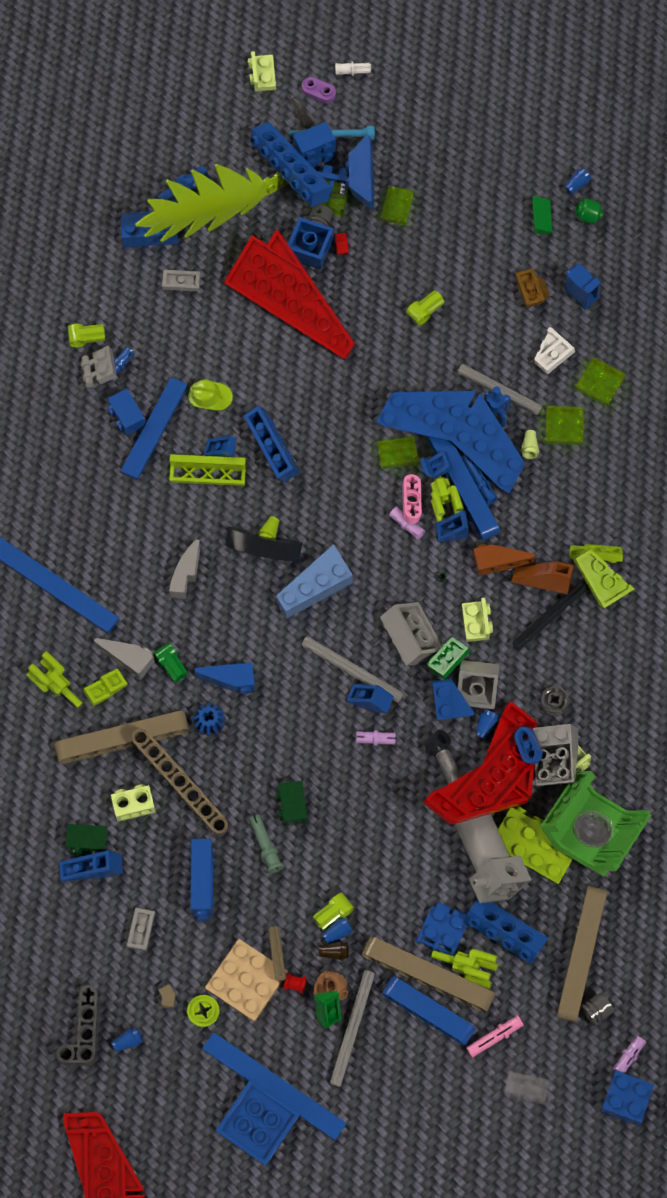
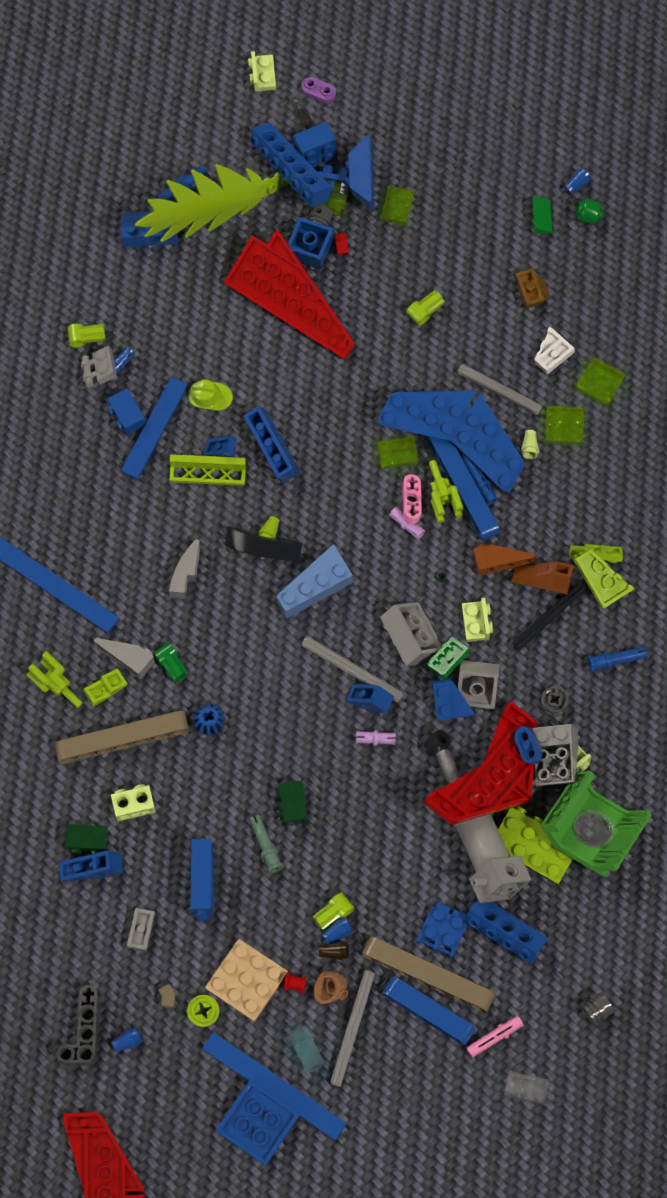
(176, 772): dark tan beam -> none
(181, 280): light grey plate -> none
(231, 677): blue slope -> none
(277, 955): dark tan axle -> none
(306, 1049): none -> clear light blue brick
(327, 1008): green slope -> none
(350, 68): white axle -> none
(369, 130): dark azure piece -> none
(436, 465): blue bracket -> none
(453, 527): blue slope -> none
(469, 965): lime plant -> none
(486, 724): blue cone -> none
(498, 404): blue plant -> none
(582, 286): blue hips -> none
(582, 954): dark tan beam -> none
(607, 659): none -> blue pin
(627, 1098): blue brick -> none
(629, 1054): lavender pin -> none

